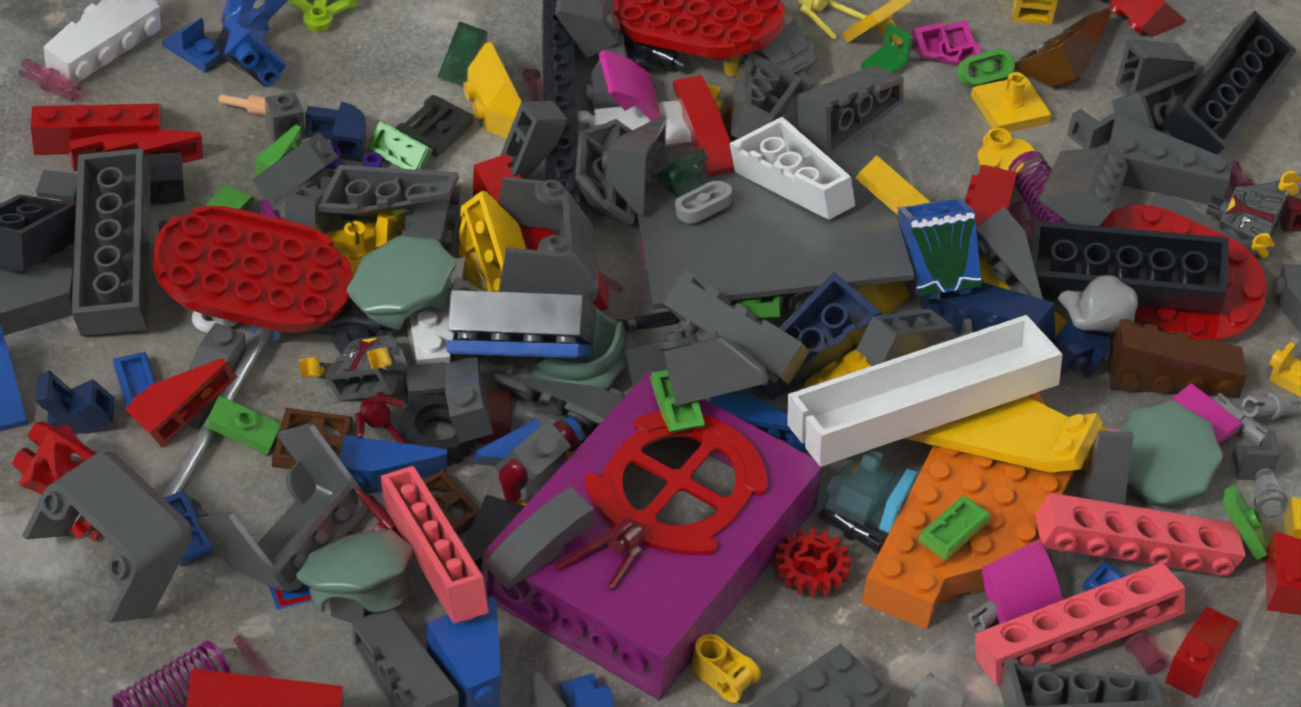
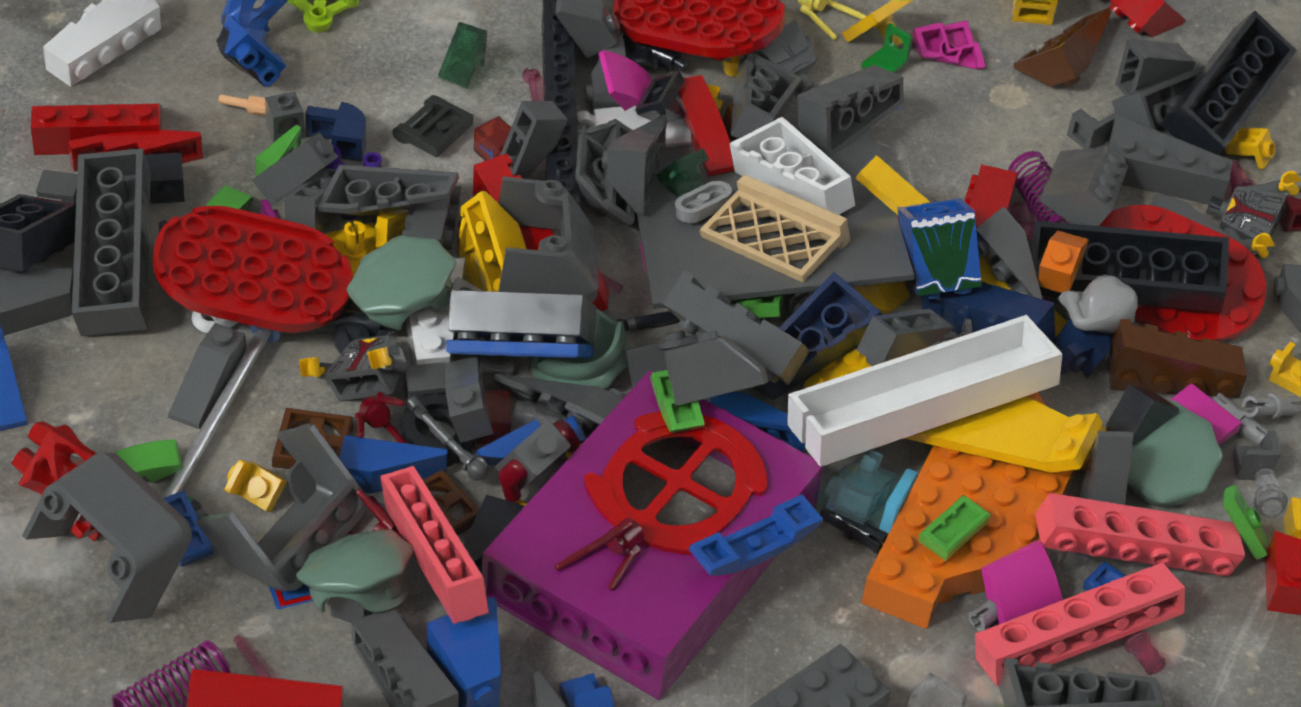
(50, 79): clear pink pin -> none
(81, 408): dark blue brick -> none
(133, 375): blue tile -> none
(153, 459): none -> bright green slope
(175, 401): red slope -> none
(194, 47): blue slope -> none
(242, 425): bright green plate -> none
(255, 484): none -> yellow bracket
(399, 147): plate -> none
(474, 465): none -> dark grey piece
(490, 138): none -> clear red brick
(491, 92): yellow wedge -> none
(540, 537): dark grey slope -> none
(661, 98): none -> black slope
(726, 670): yellow piece -> none
(759, 541): none -> blue slope
(790, 213): none -> tan fence
(812, 562): red gear -> none
(983, 67): bright green plate -> none
(1001, 149): yellow plate -> none
(1011, 103): yellow tile -> none
(1061, 261): none -> orange slope
(1140, 412): none -> black slope
(1200, 652): red slope -> none
(1253, 142): none -> yellow bracket

